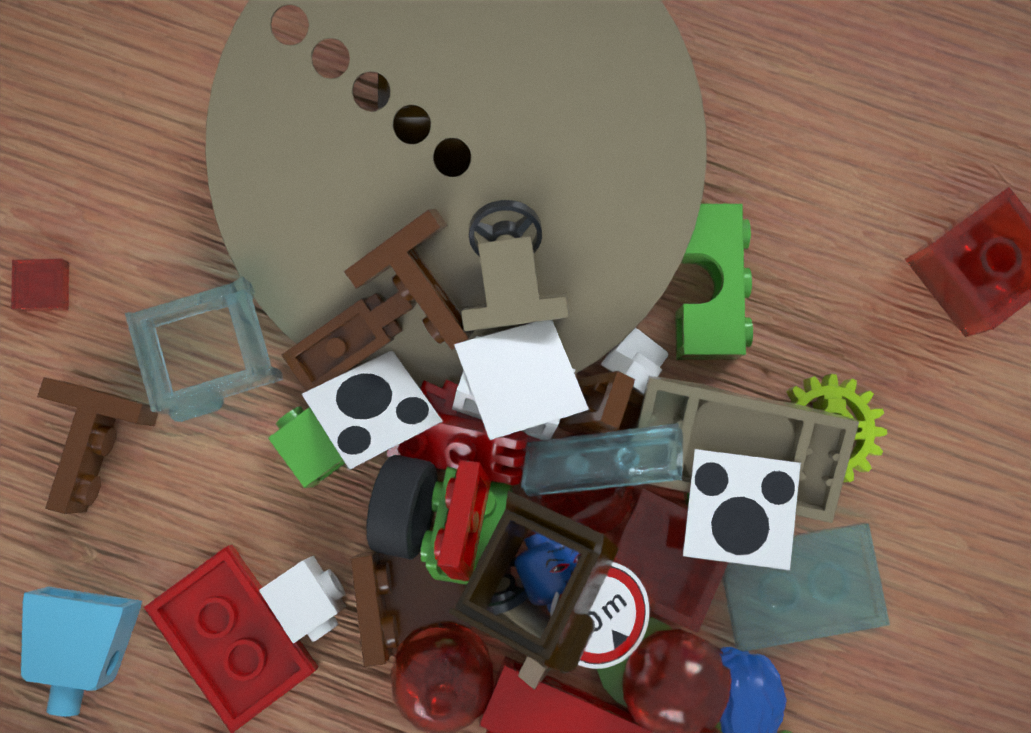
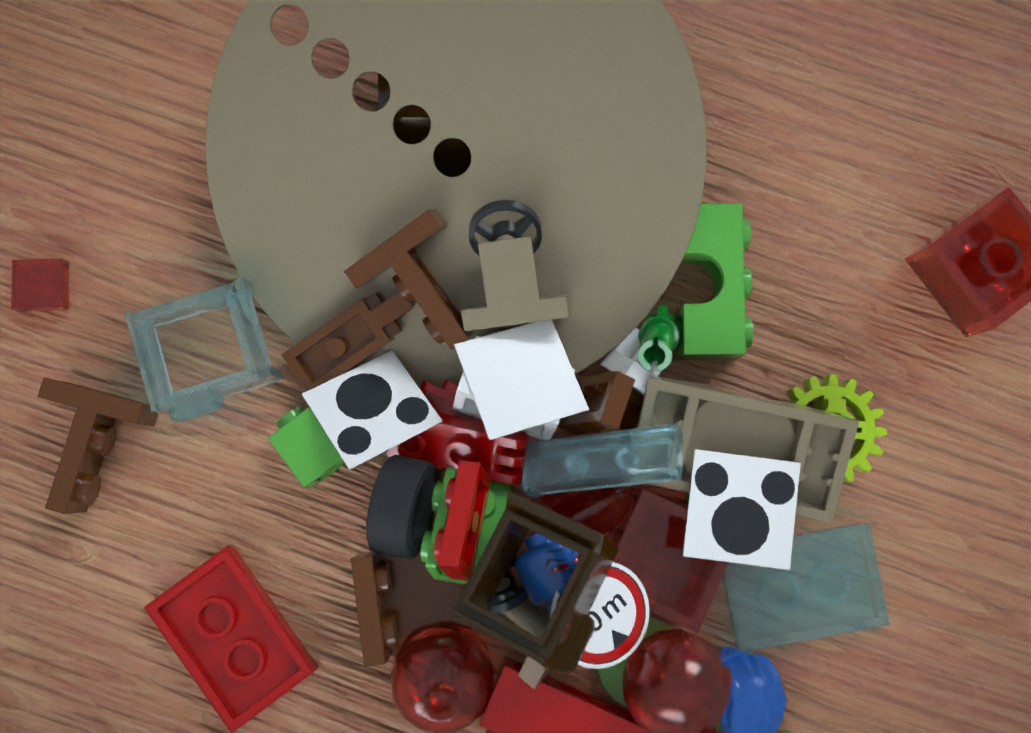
(74, 642): medium azure torso -> none
(305, 600): white brick -> none
(658, 339): none -> green axle

